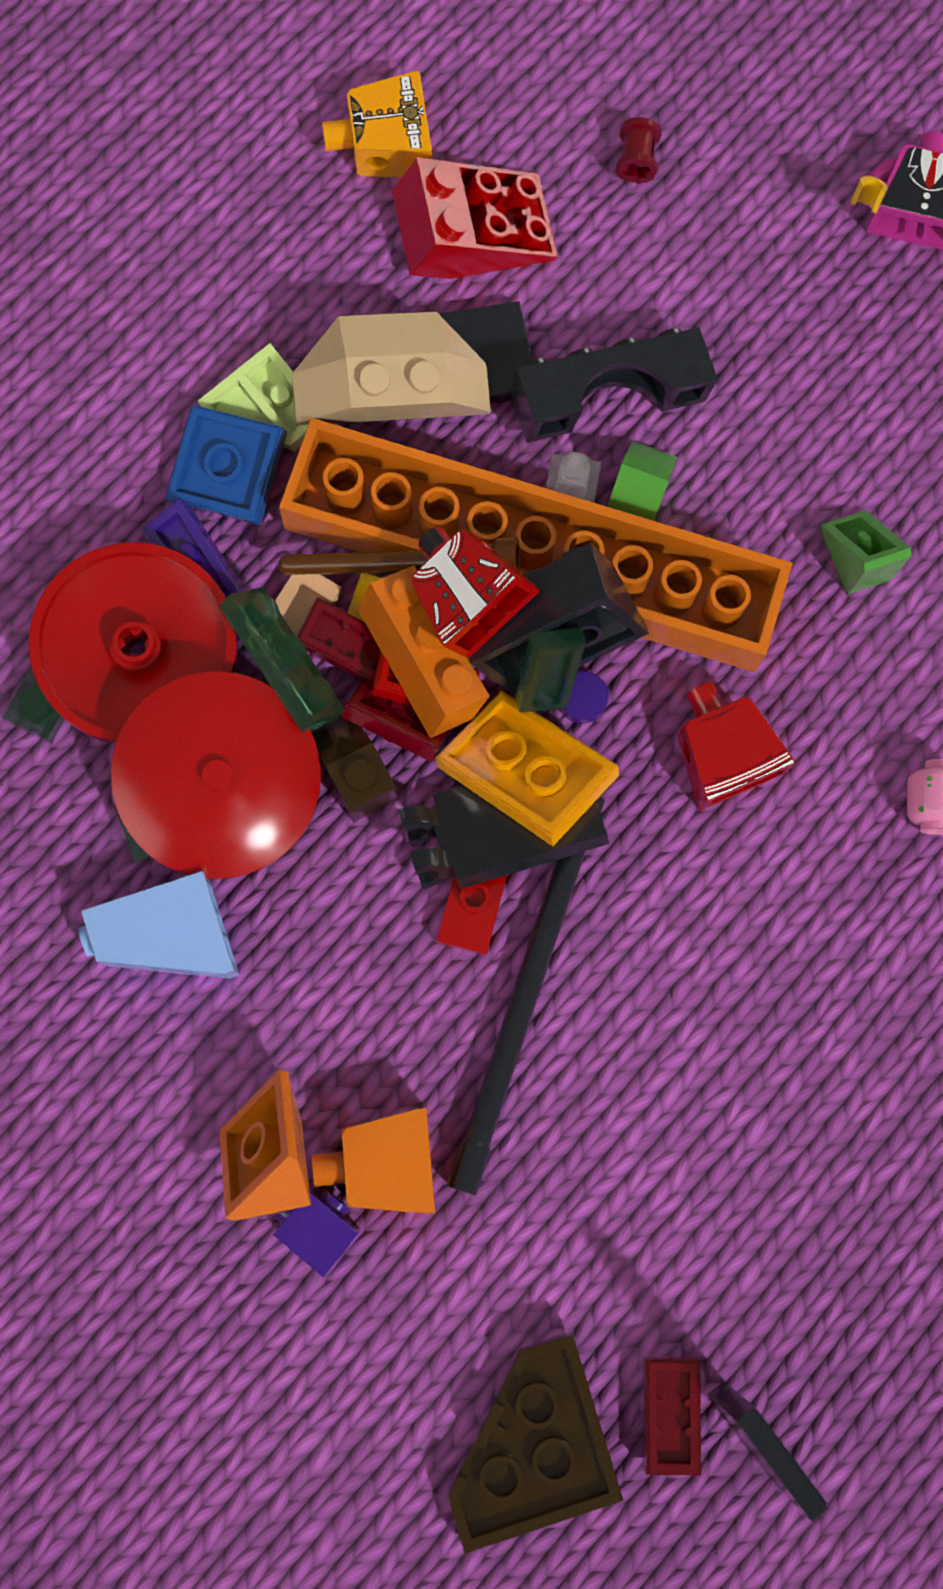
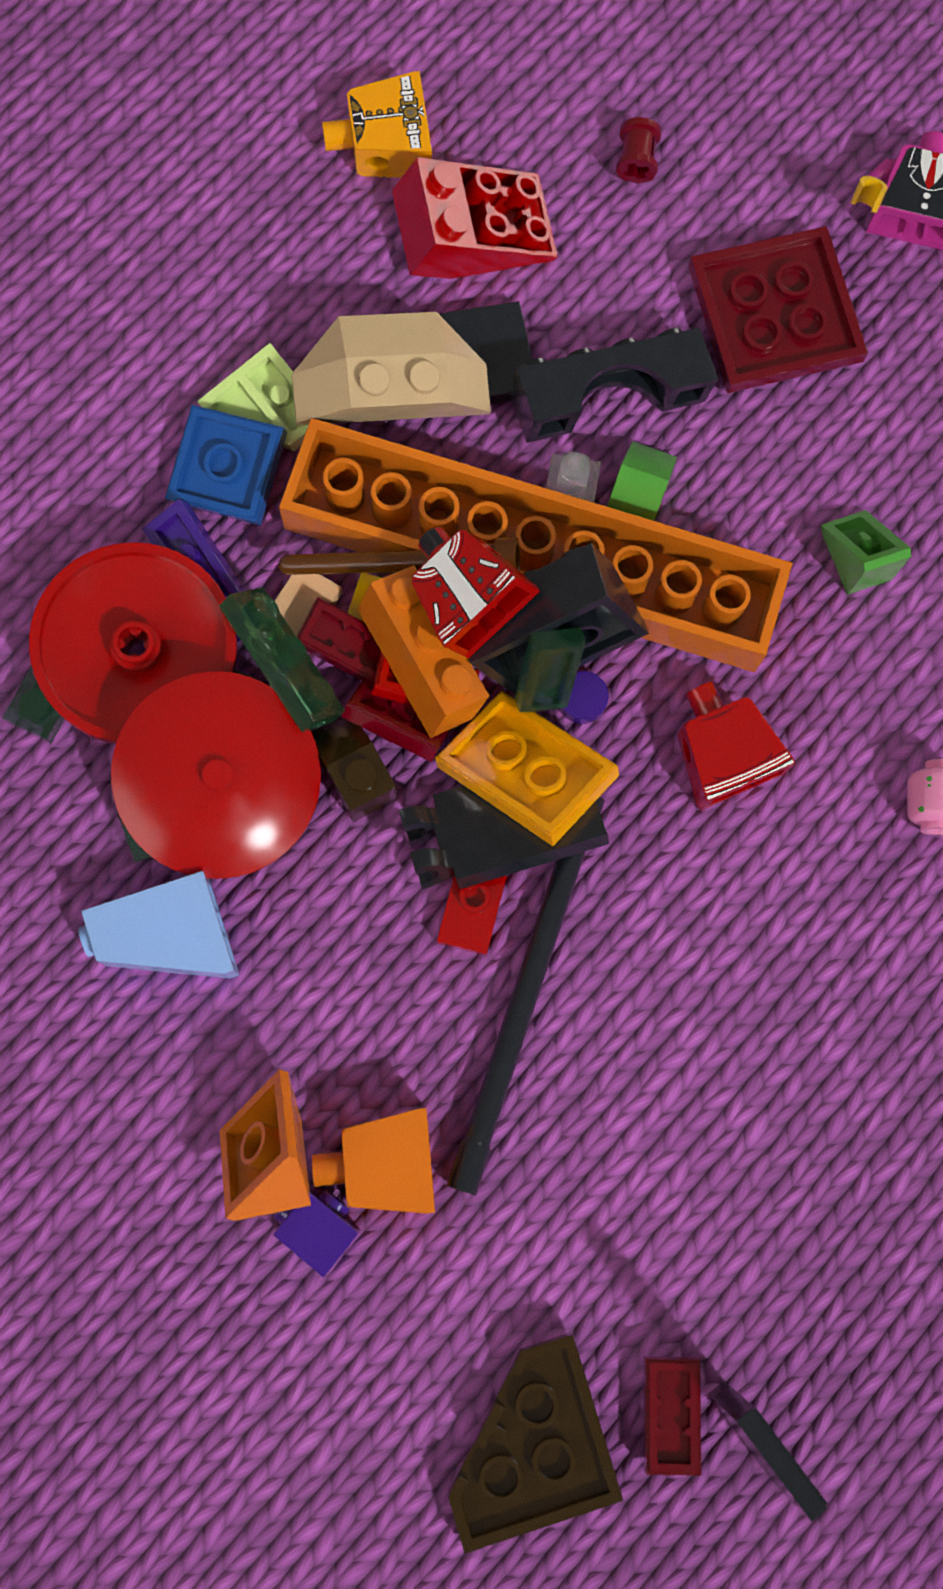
(777, 309): none -> dark red plate

